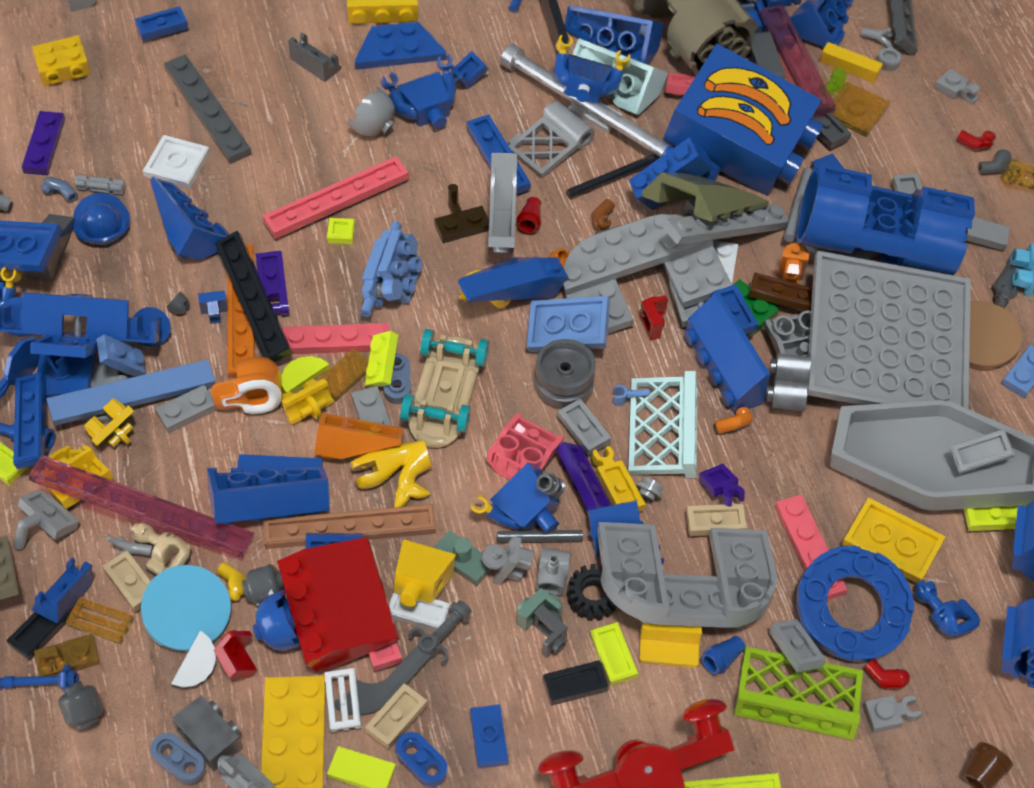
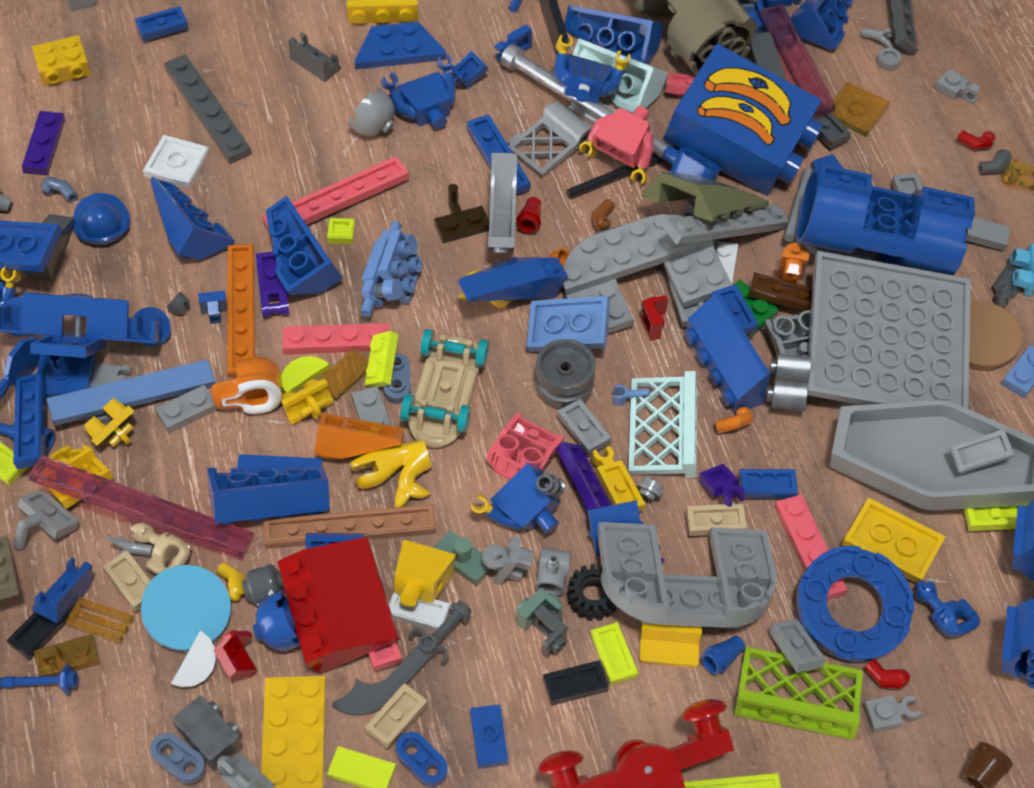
(80, 705): dark grey head -> none
(100, 184): light grey axle -> none
(120, 356): medium blue plate -> none
(253, 297): black tile -> none
(299, 257): none -> blue wedge
(345, 724): white tile -> none
(521, 37): none -> blue plate
(541, 536): dark grey bar -> none
(625, 138): none -> coral torso
(684, 158): blue brick -> none
(768, 483): none -> blue plate
(837, 80): clear neon green arm -> none
(851, 62): yellow piece -> none

